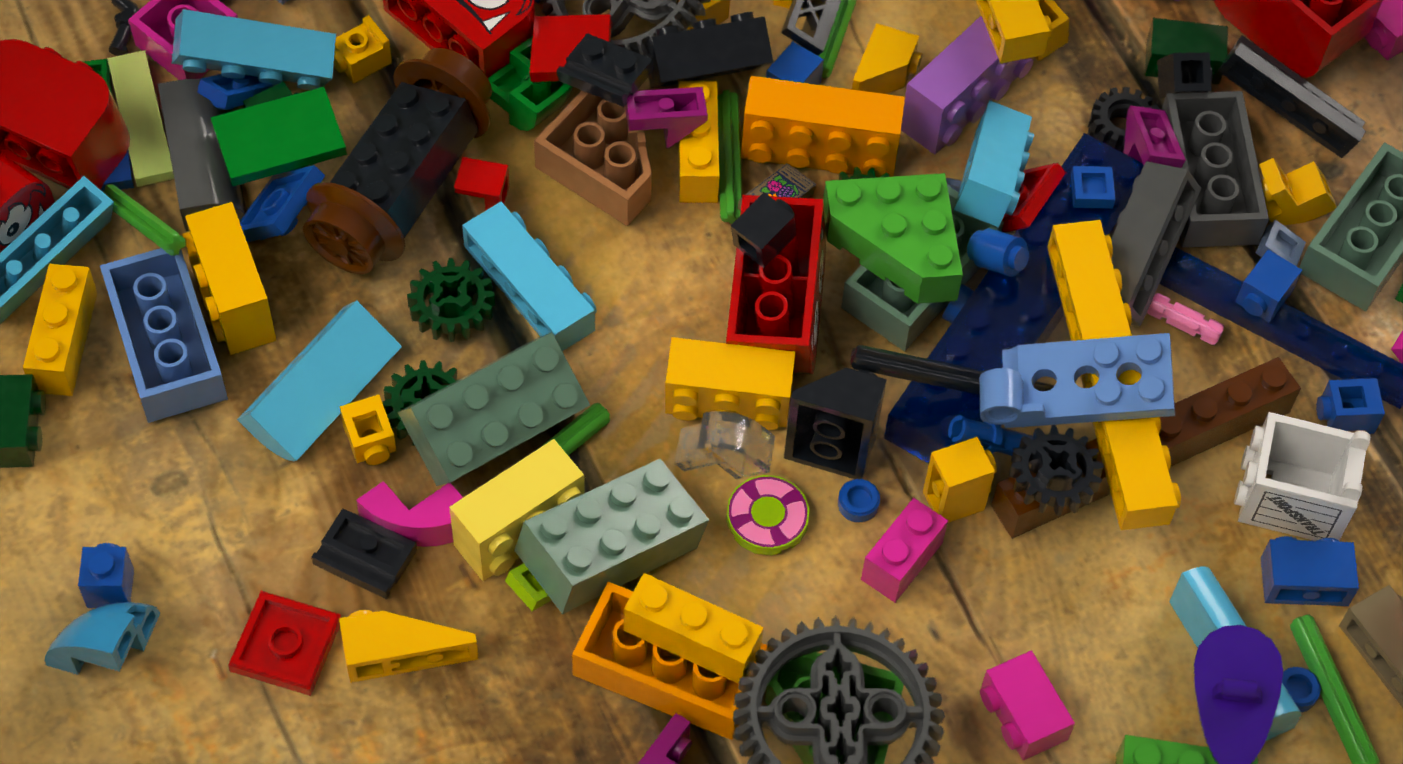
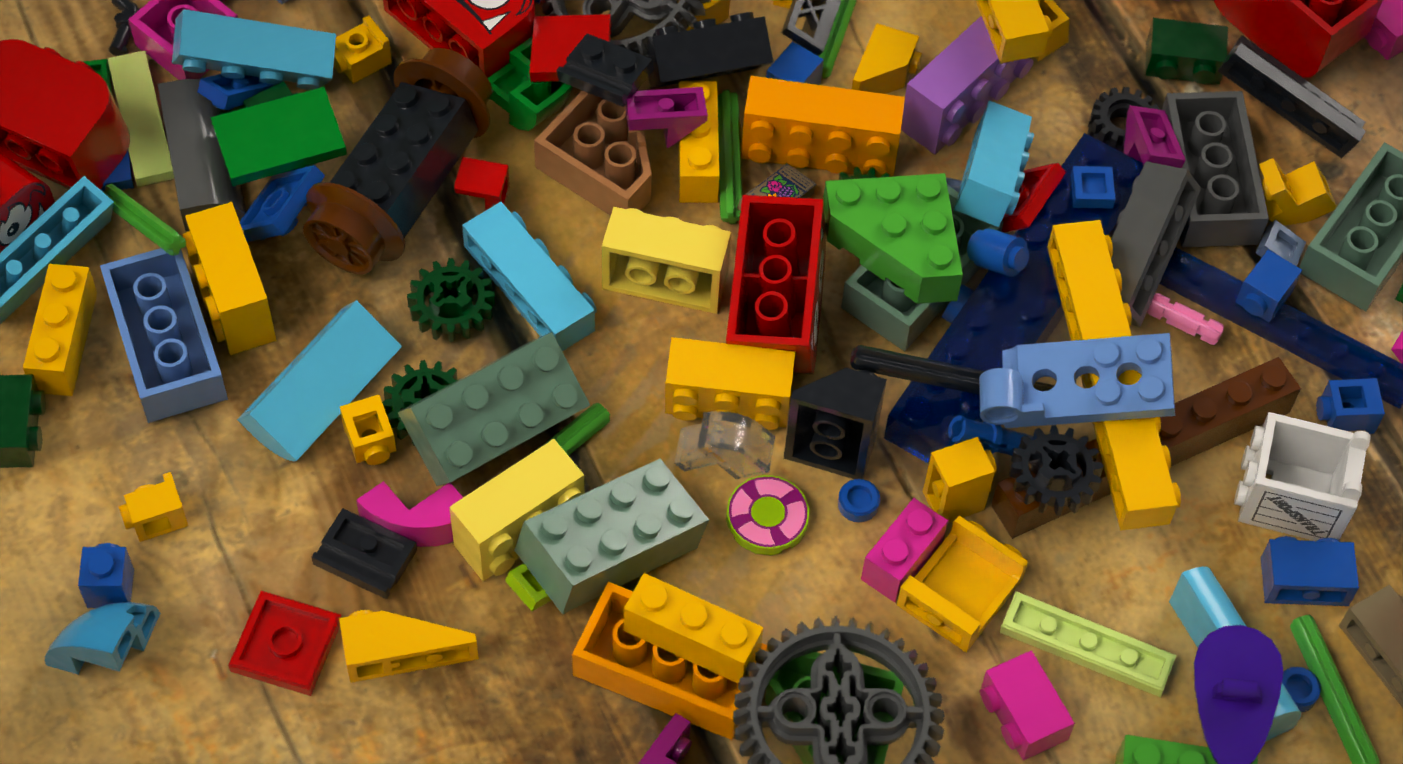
(154, 509): none -> yellow brick
(665, 259): none -> light yellow brick
(764, 229): black brick -> none
(963, 583): none -> yellow panel
(1088, 644): none -> yellowish green tile
(1184, 73): black brick -> none

